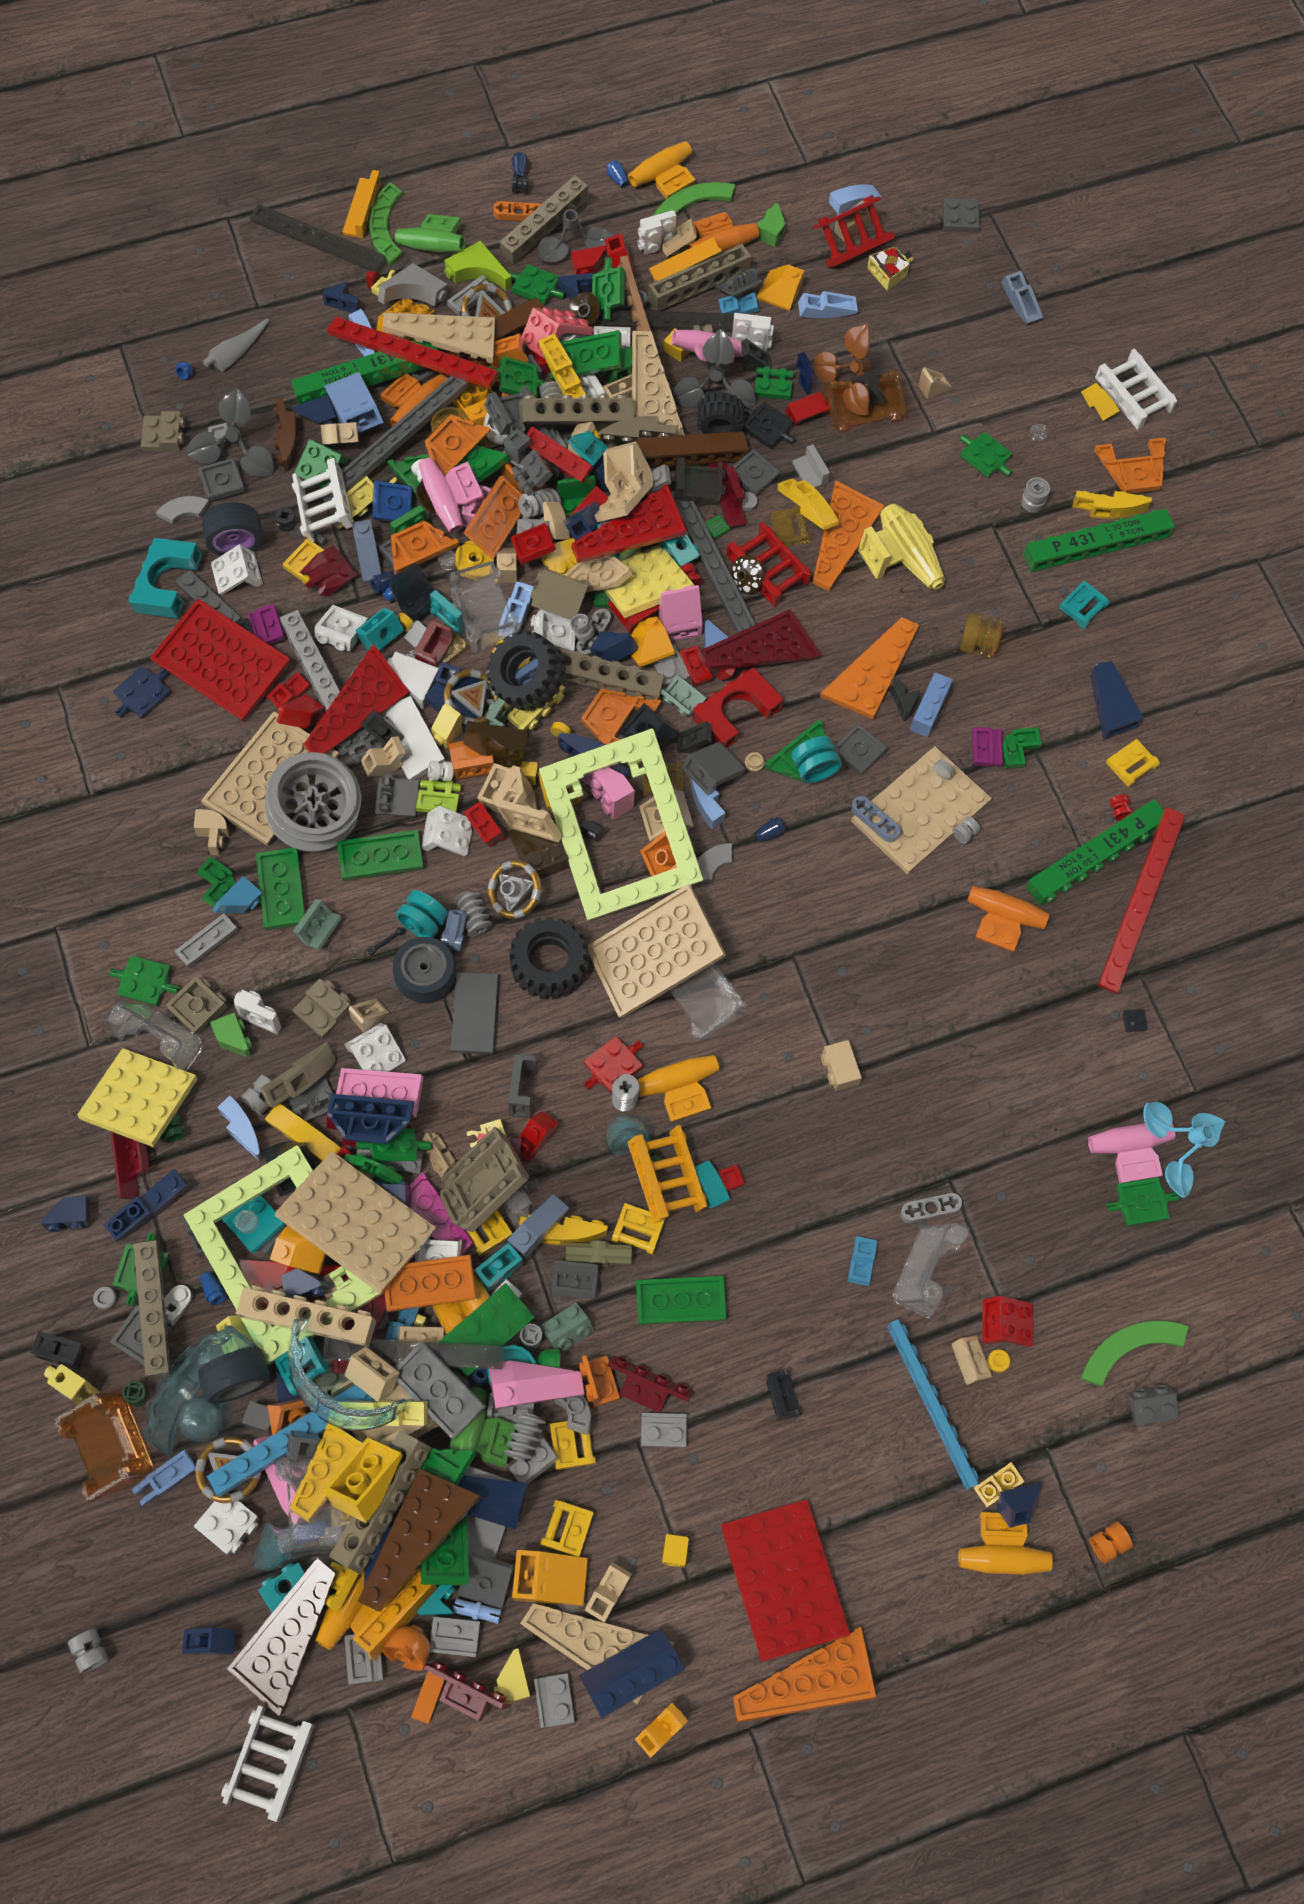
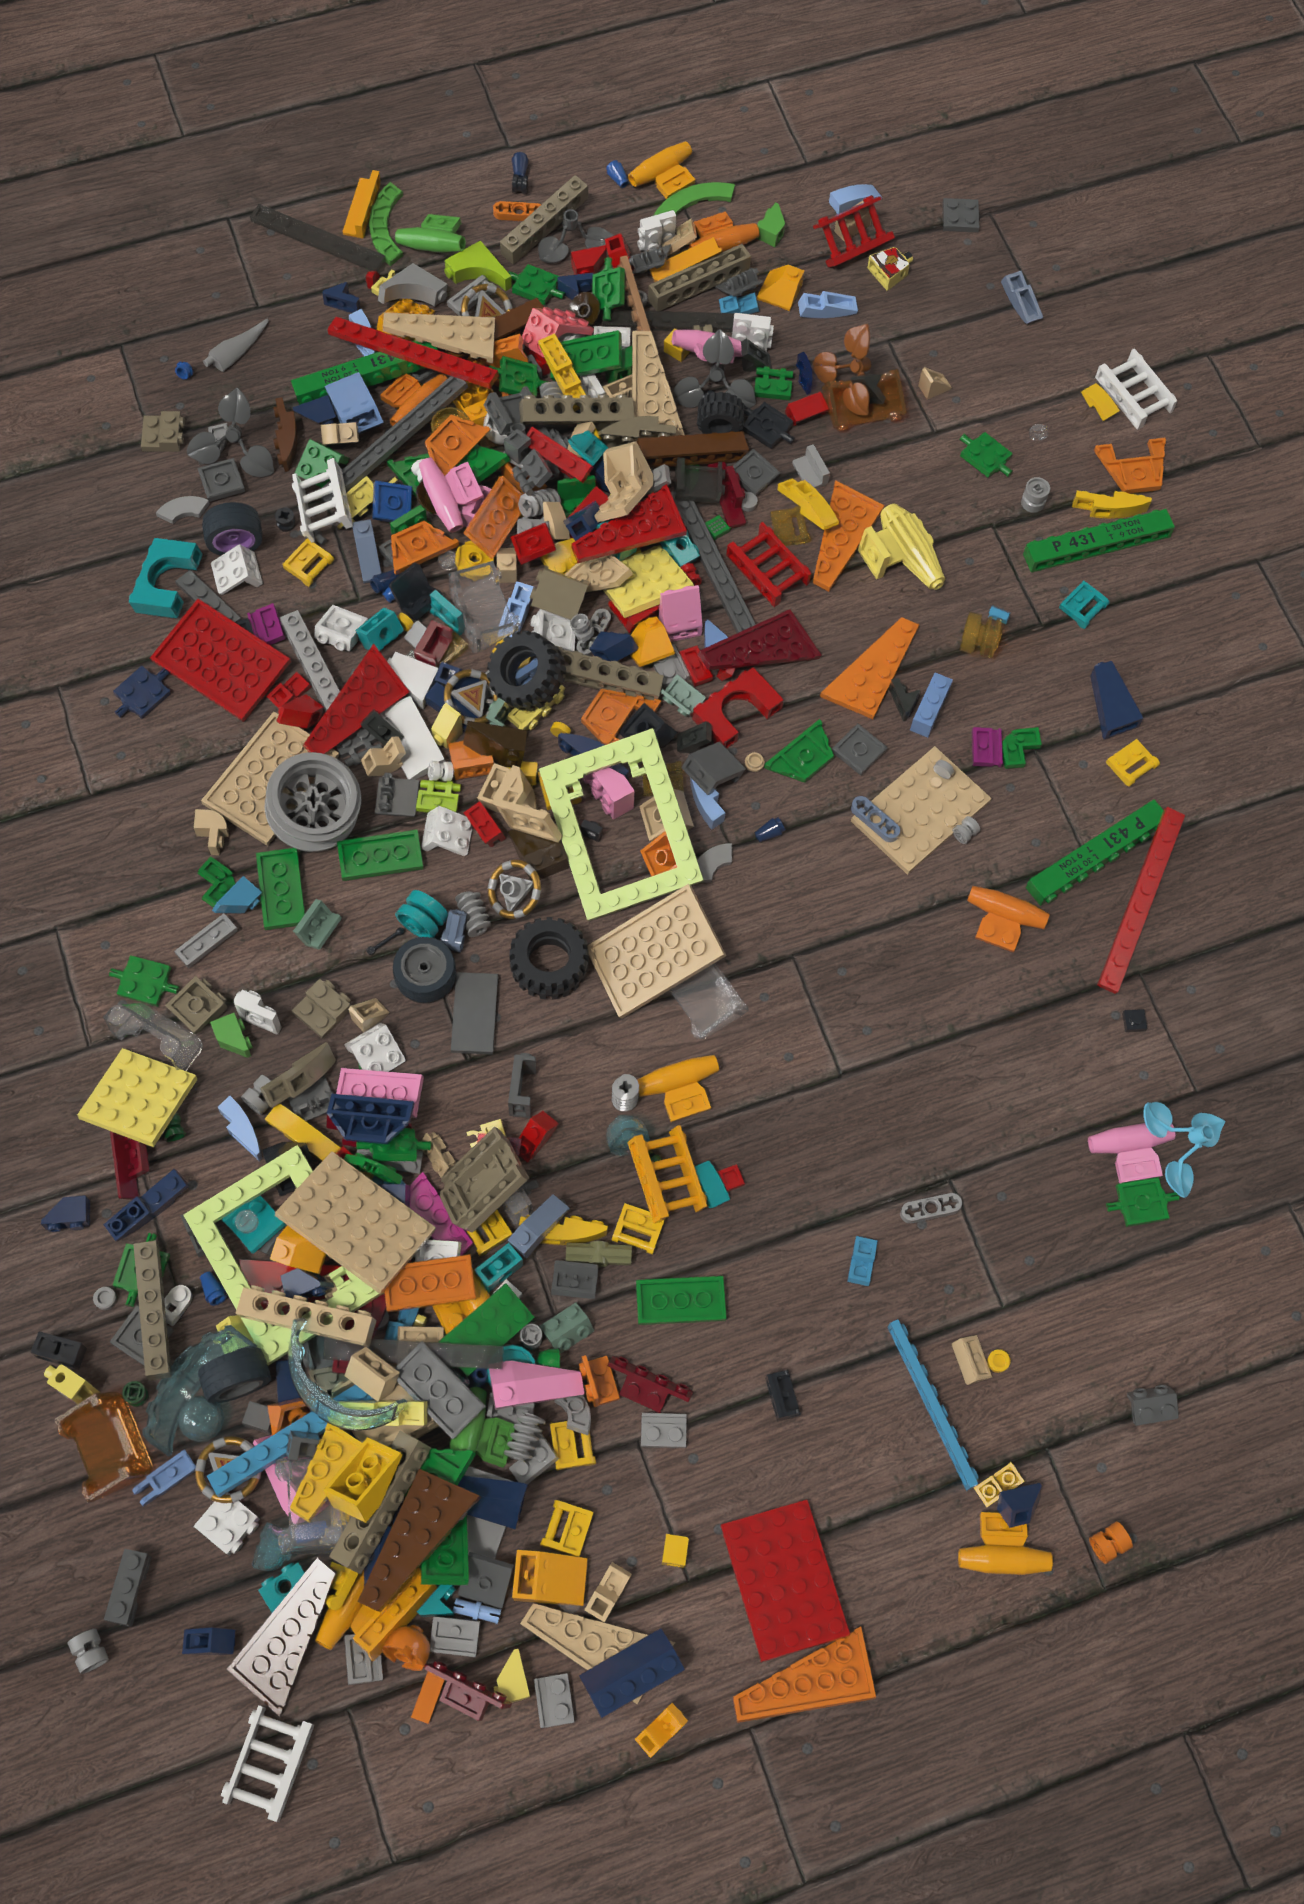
(123, 1598): none -> dark grey arch
(311, 1355): teal plate -> none
(328, 572): dark red plate -> none
(601, 599): green tile -> none
(612, 1062): red plate -> none
(649, 259): none -> dark grey hinge
(753, 574): dark brown dish -> none
(816, 759): teal wheel -> none
(841, 1065): tan brick -> none
(914, 1285): clear windscreen -> none
(997, 612): none -> dark azure slope
(1007, 1321): red bracket -> none
(1121, 806): red wheel -> none
(1128, 1339): bright green tile -> none

